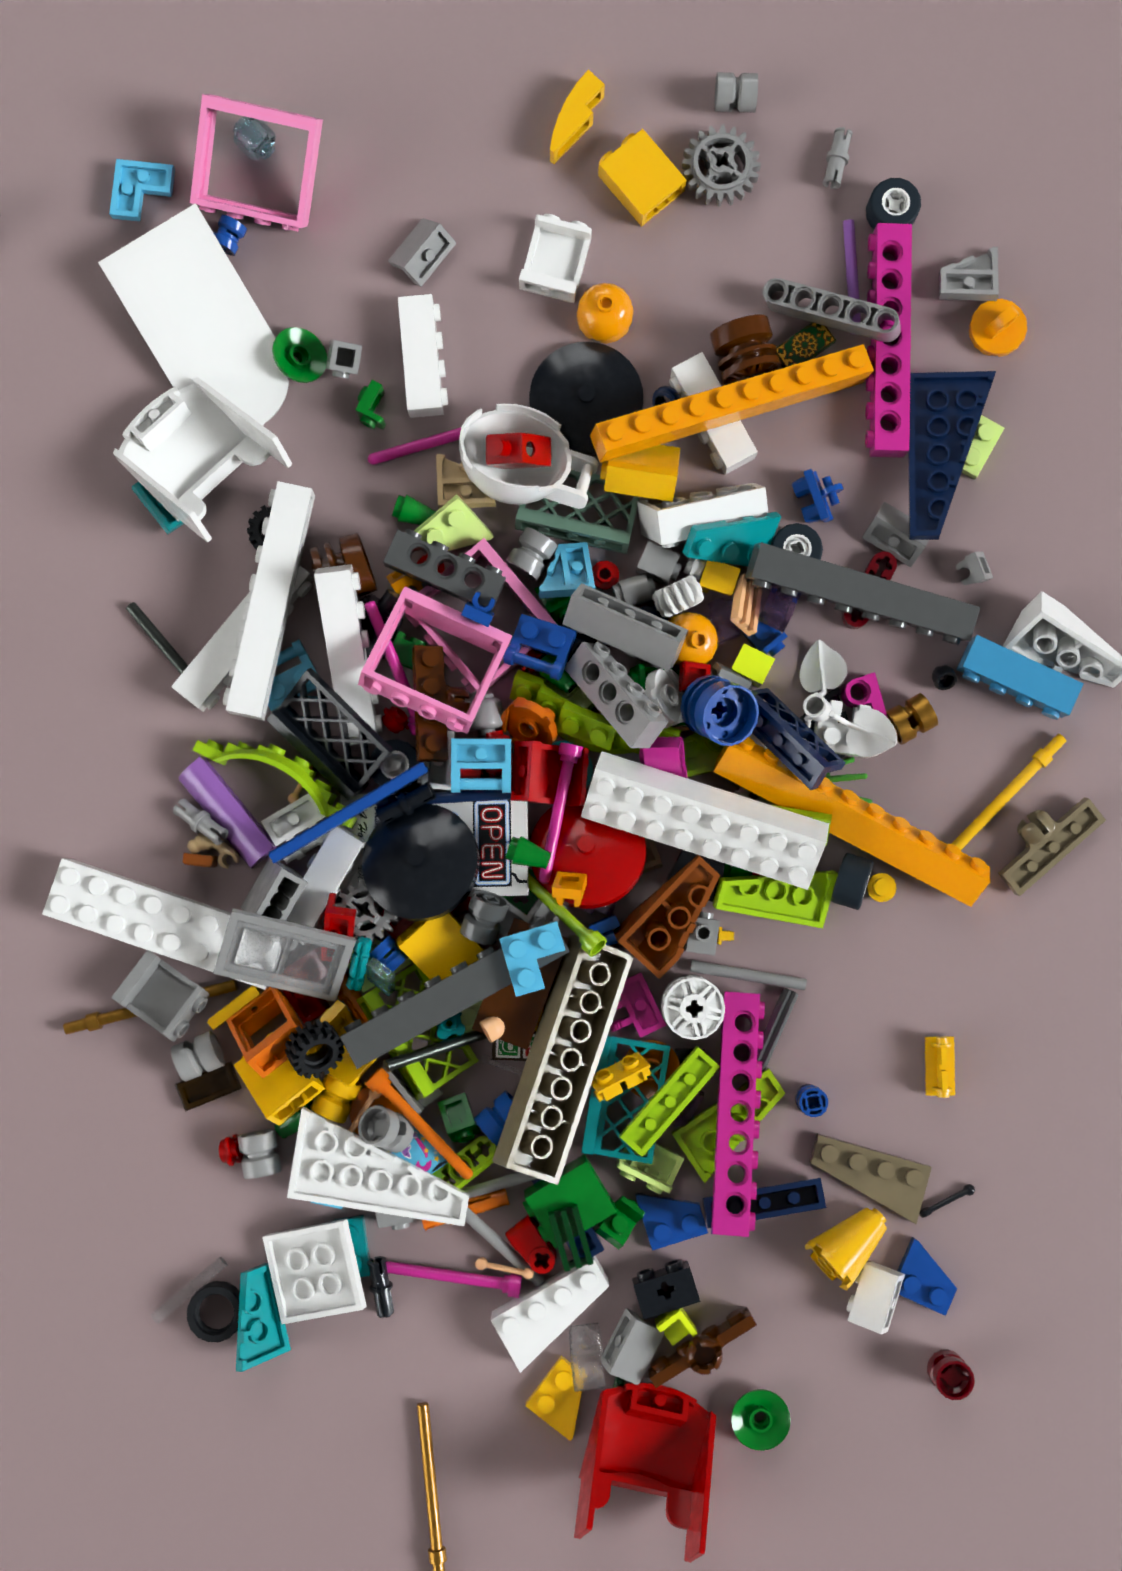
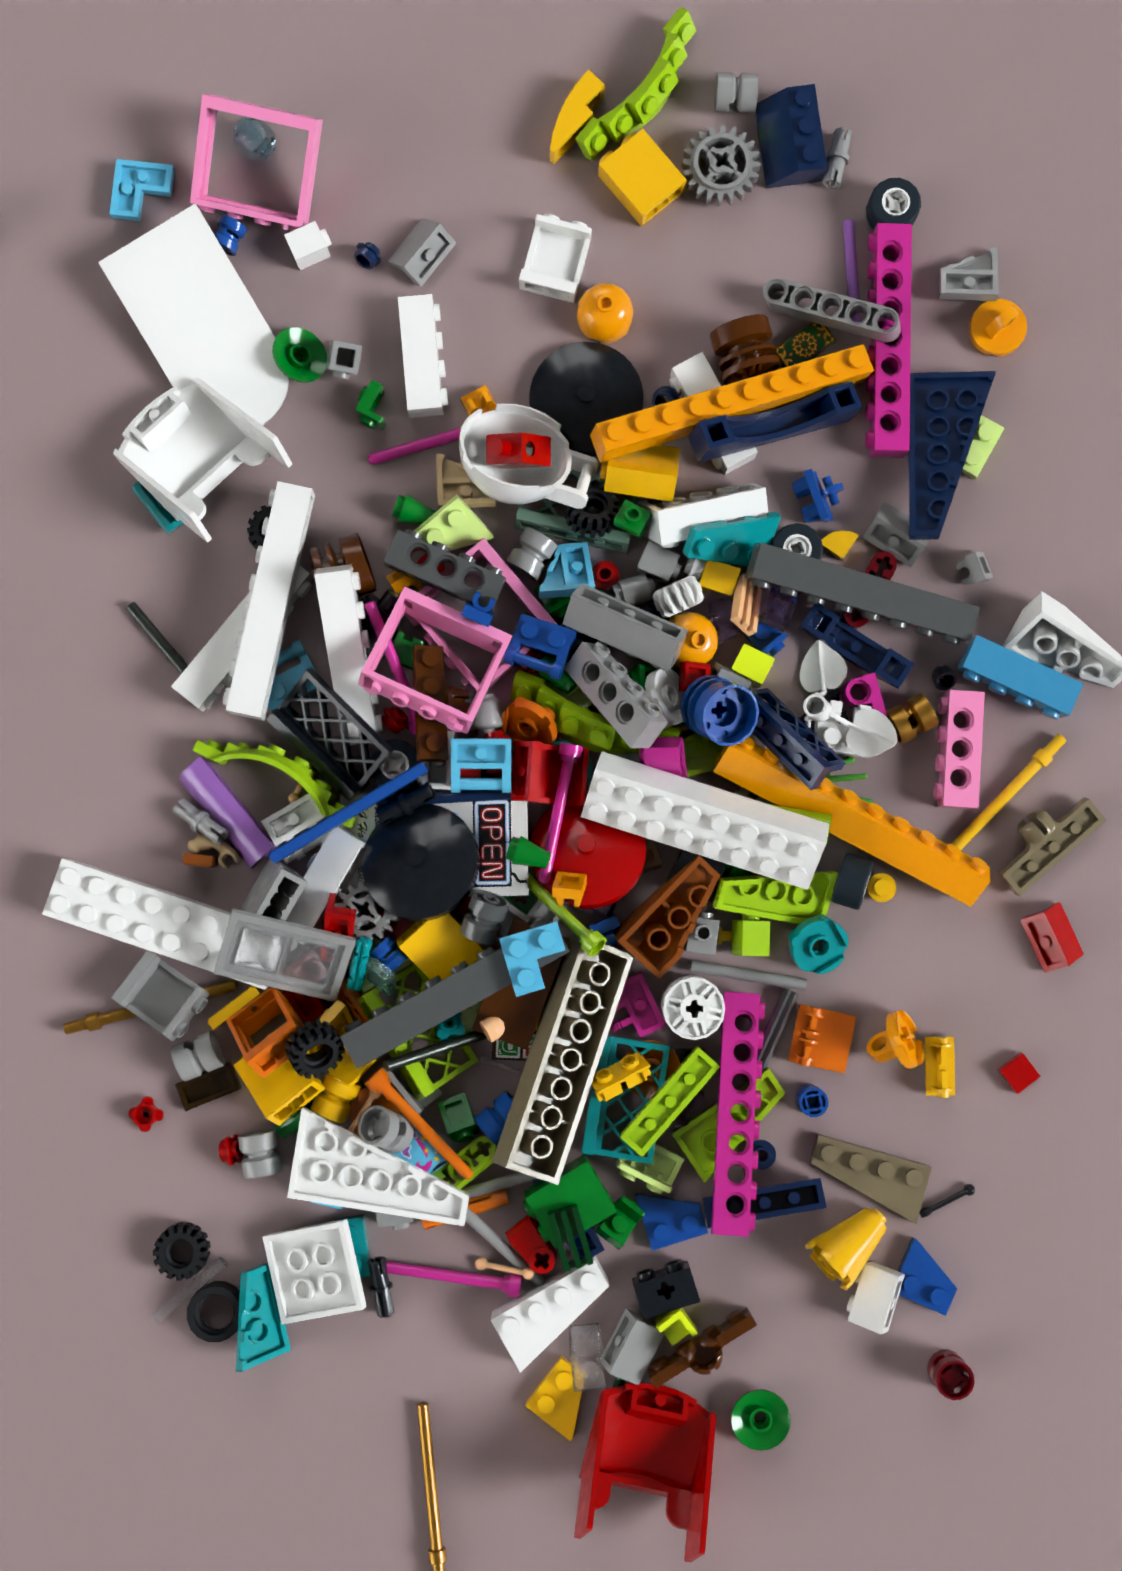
(137, 1114): none -> red plate
(164, 1256): none -> black tyre
(308, 244): none -> white brick
(367, 255): none -> dark blue plate
(478, 399): none -> light orange tile
(594, 522): none -> black tyre
(632, 519): none -> green bracket
(648, 97): none -> lime piece
(734, 434): none -> dark blue arch
(750, 936): none -> lime brick
(770, 1150): none -> dark blue plate
(791, 137): none -> dark blue slope
(810, 931): none -> teal plate
(822, 1038): none -> orange hinge
(839, 543): none -> yellow tile
(856, 647): none -> dark blue slope
(899, 1041): none -> light orange tile
(971, 707): none -> bright pink brick
(1019, 1073): none -> red tile
(1052, 938): none -> red panel

